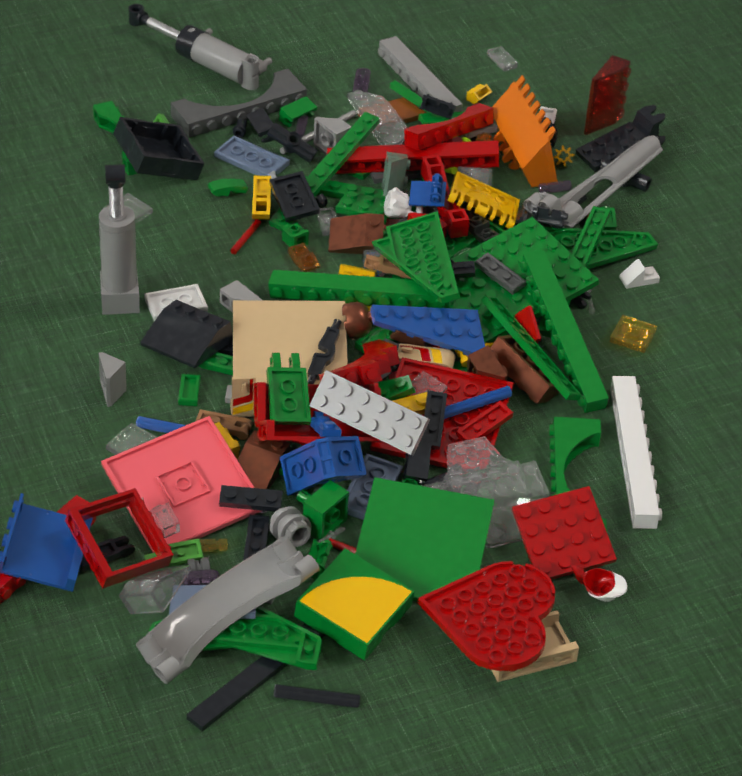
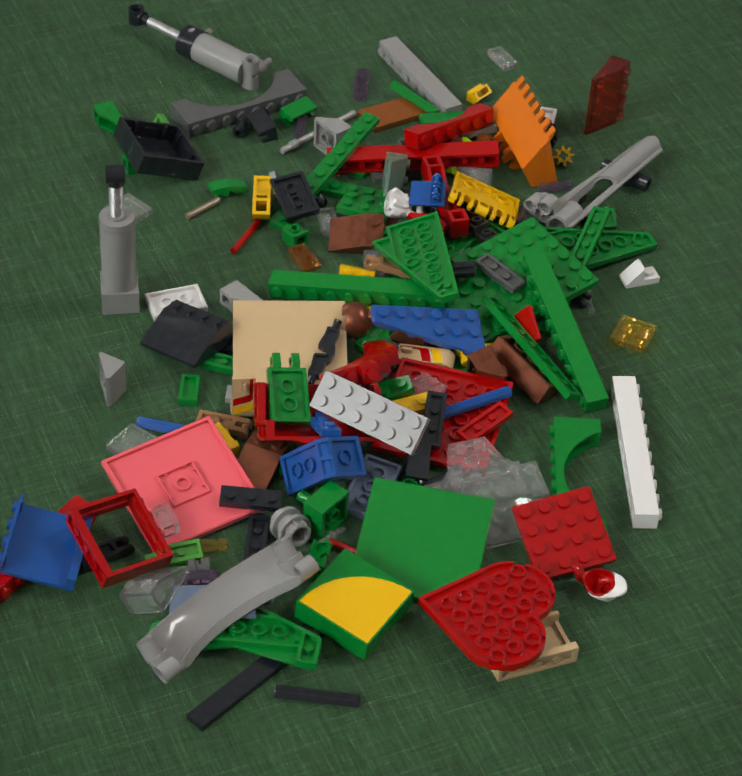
(202, 208): none -> dark tan piece
(250, 157): sand blue tile -> none
(299, 146): black piece -> none
(391, 126): clear plate -> none
(437, 106): black hinge -> none
(557, 218): black hinge -> none
(620, 139): black hinge -> none

